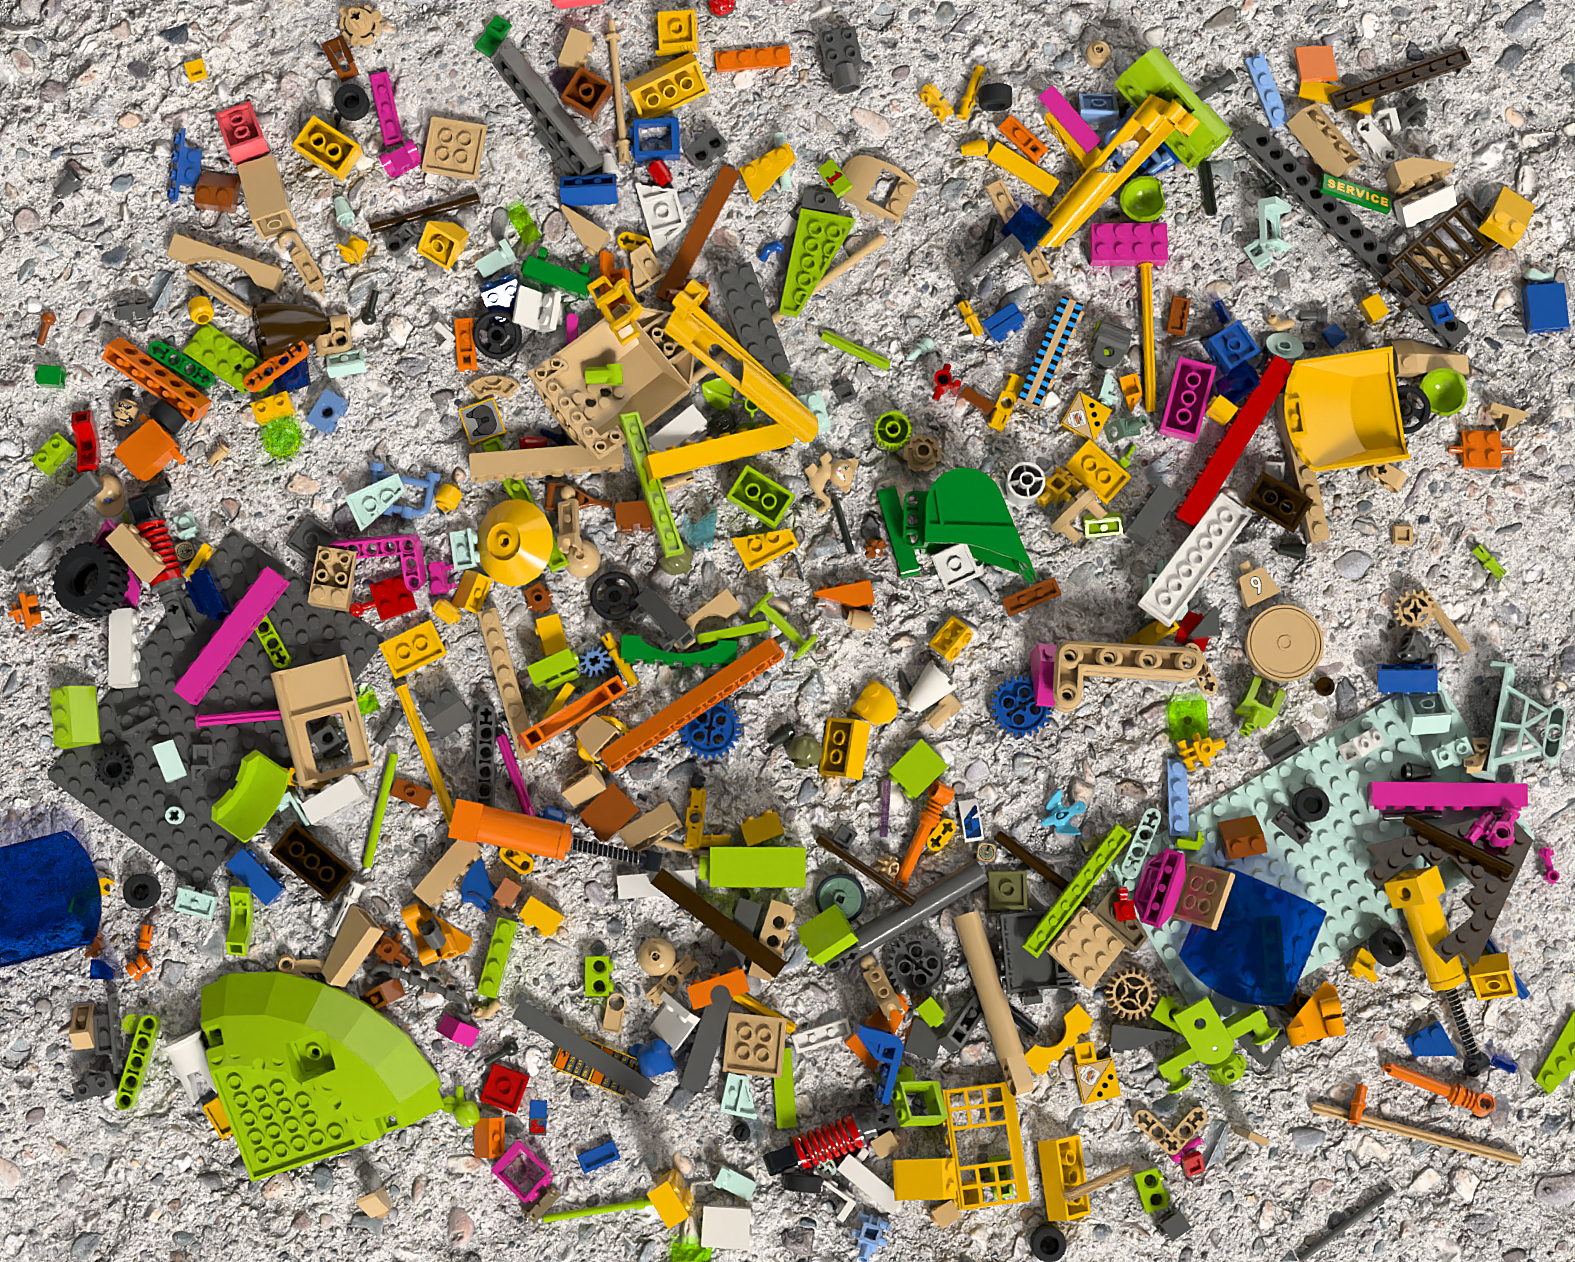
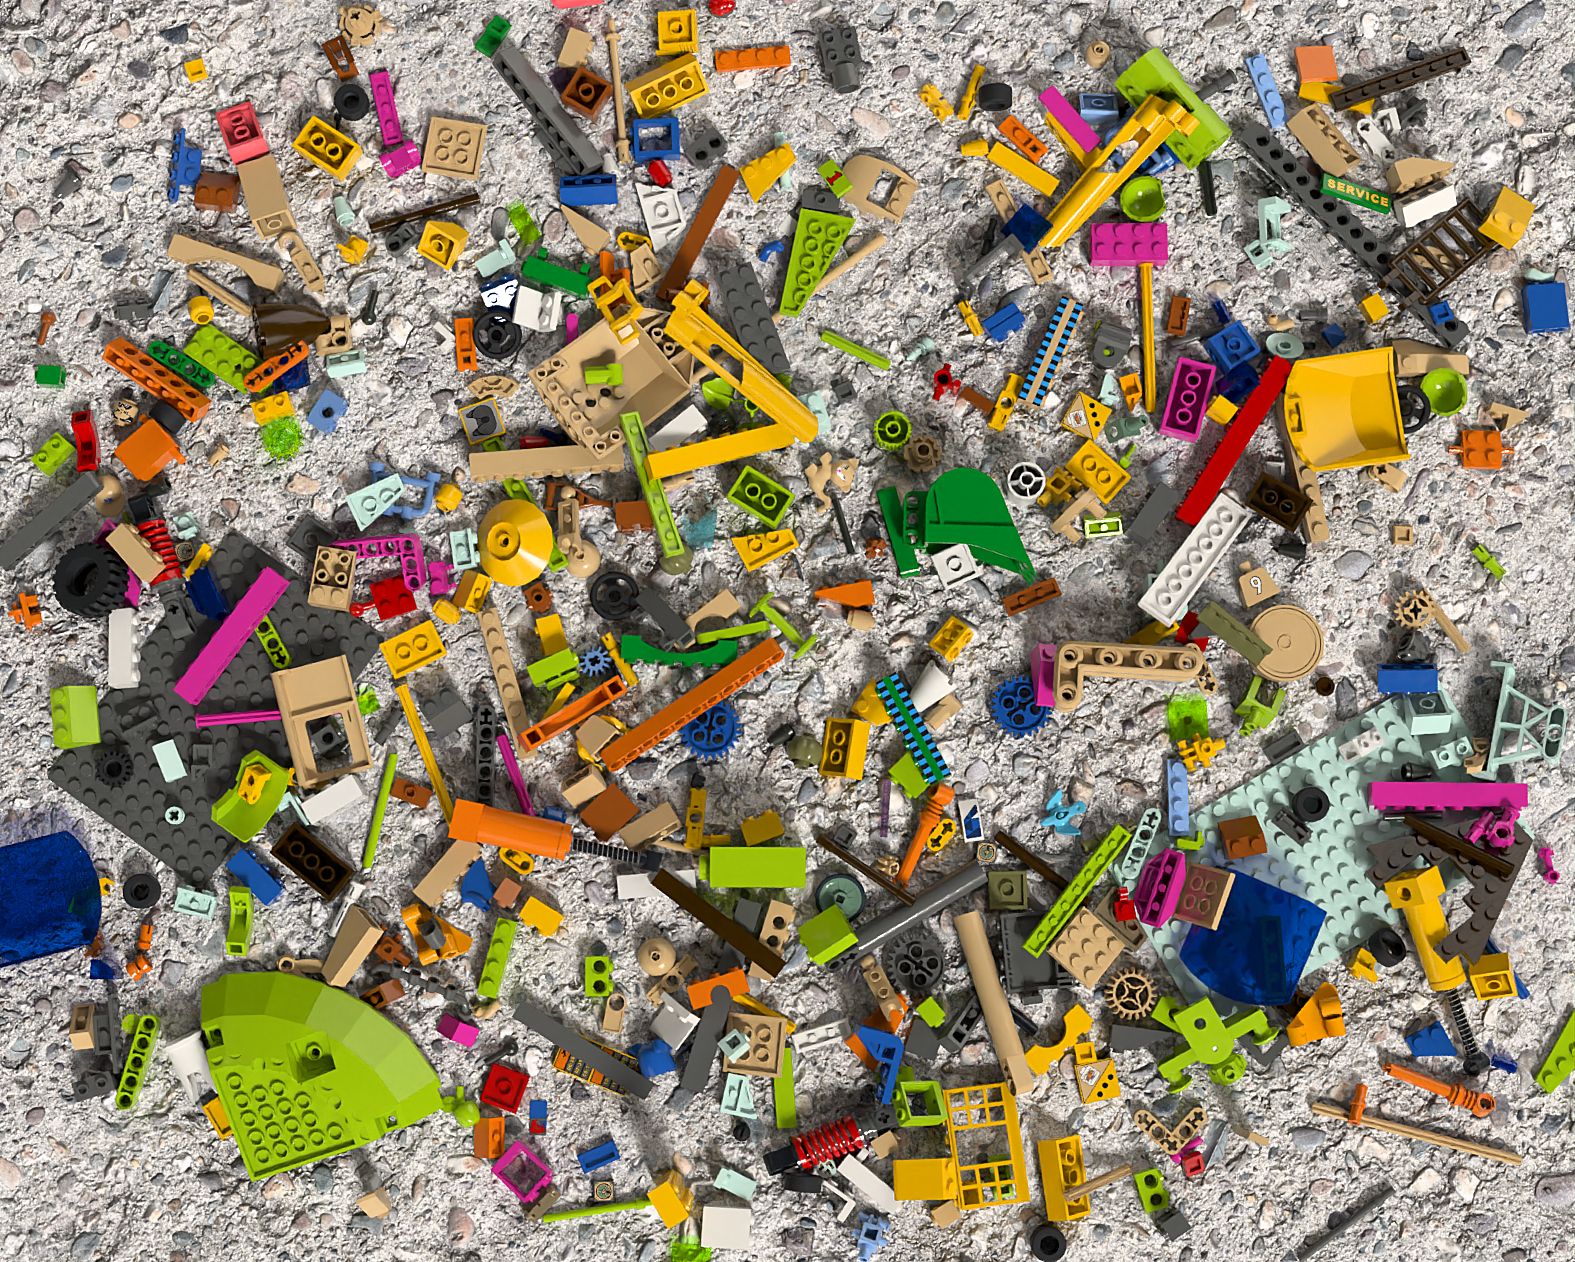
(253, 783): none -> yellow leg
(604, 1190): none -> tile
(729, 1042): none -> light aqua brick
(913, 728): none -> brick
(1234, 633): none -> olive fence

